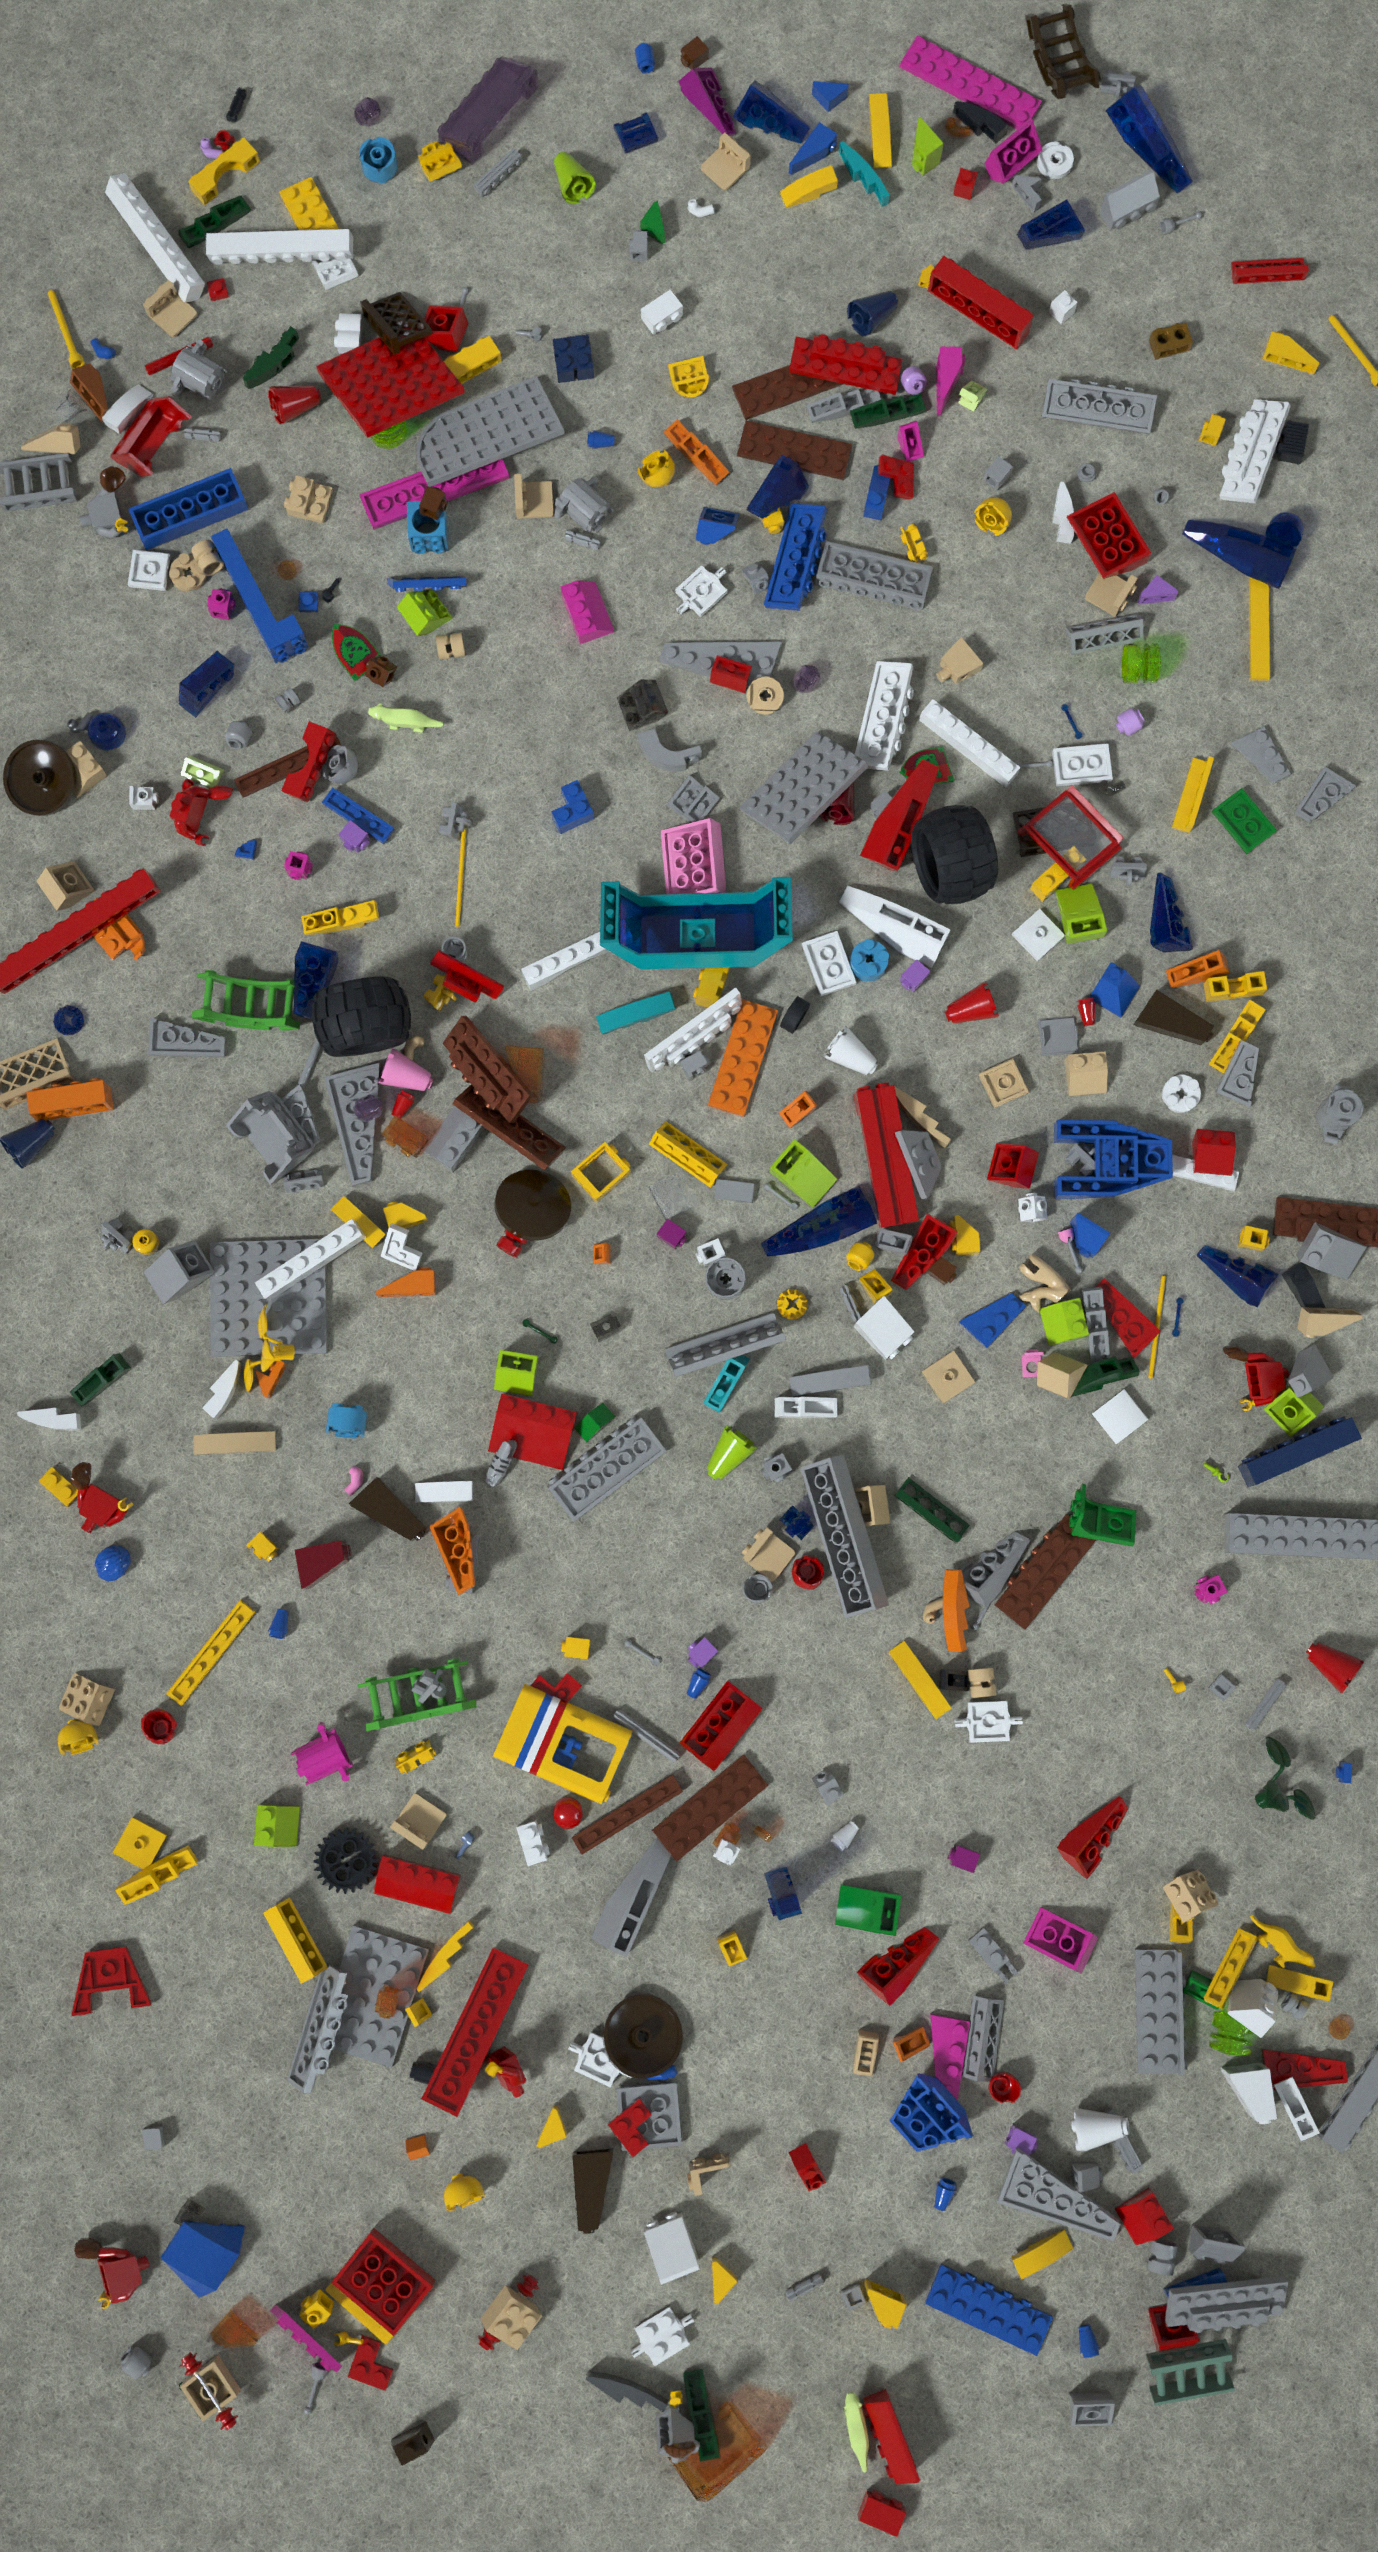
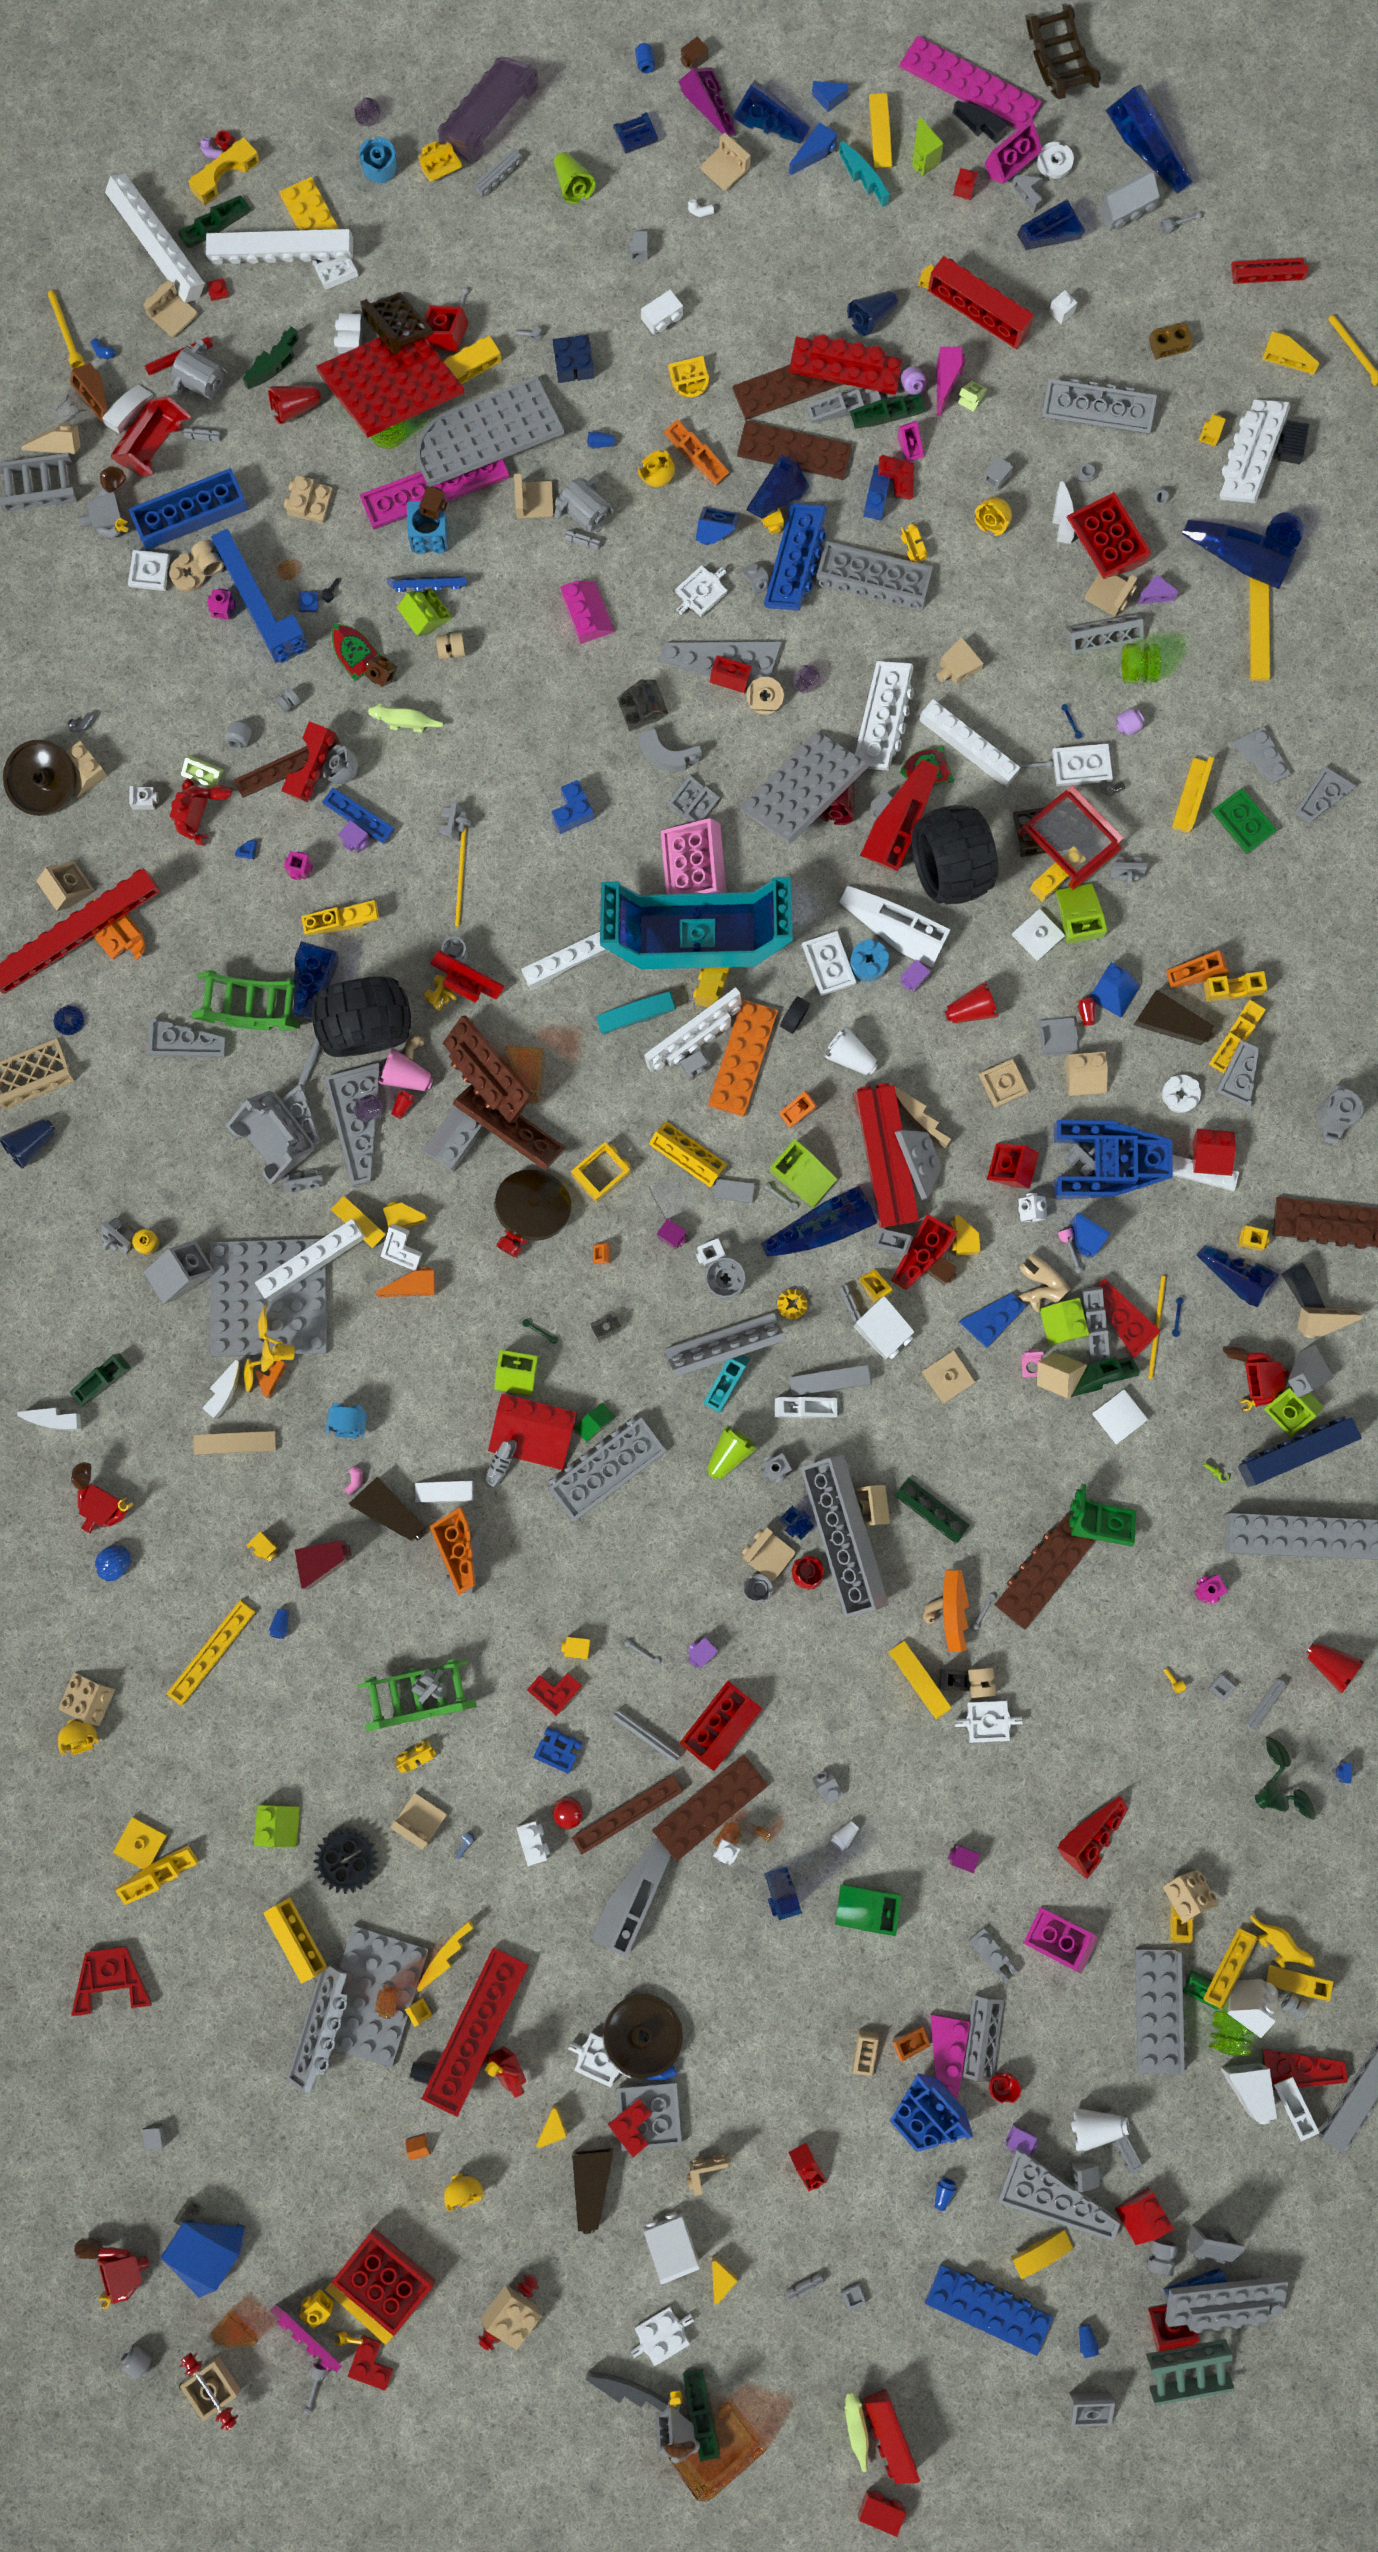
(59, 1486): yellow plate -> none
(70, 1100): orange brick -> none
(106, 731): clear blue cylinder -> none
(158, 1726): red hair -> none
(205, 683): clear blue wedge -> none
(236, 105): black axle -> none
(322, 1756): dark pink container -> none
(405, 1137): clear orange brick -> none
(411, 2443): dark brown torso -> none
(416, 1883): red slope -> none
(536, 1732): yellow piece -> none
(653, 223): green slope -> none
(698, 1682): blue cone -> none
(731, 1948): yellow slope -> none
(809, 187): yellow slope -> none
(860, 1256): yellow head -> none
(886, 2303): yellow slope -> none
(895, 1970): red wedge -> none
(955, 130): clear orange arm -> none
(988, 1575): light grey wedge -> none
(1117, 83): light grey hips -> none
(1166, 923): clear blue wedge -> none
(1330, 1251): light grey slope -> none
(1339, 2029): clear orange tile -> none

